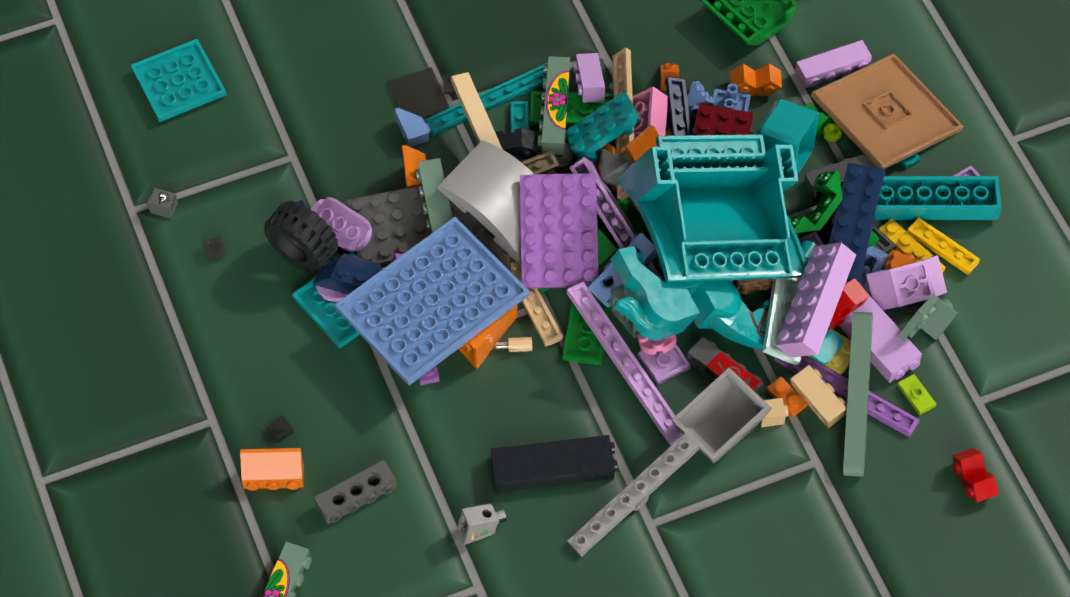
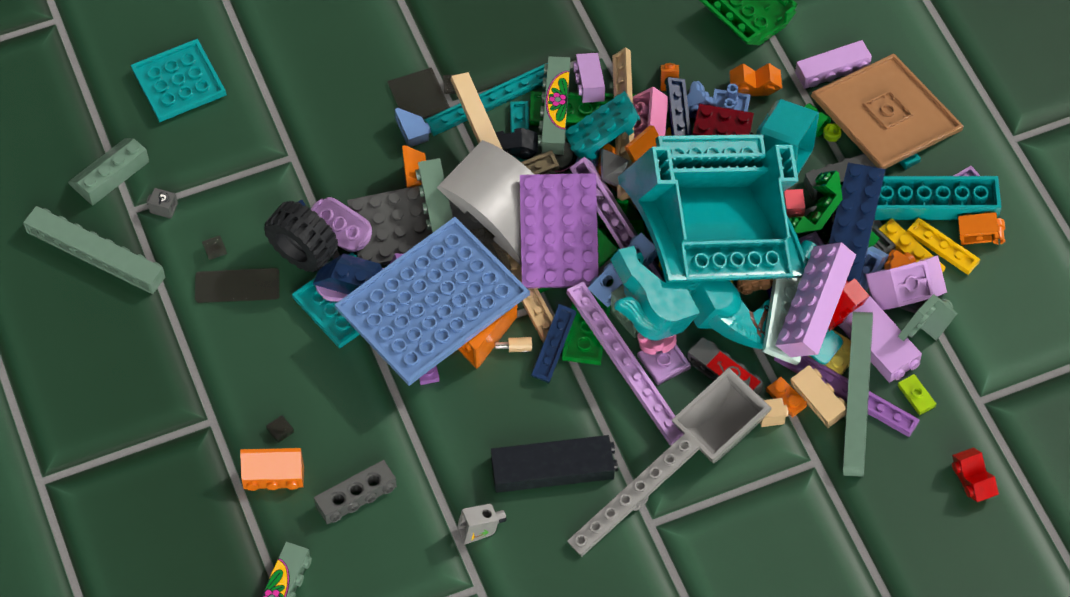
(94, 249): none -> sand green brick
(110, 170): none -> sand green slope
(237, 285): none -> clear smoke piece
(553, 343): none -> dark blue plate
(794, 202): none -> coral brick
(980, 227): none -> orange hinge

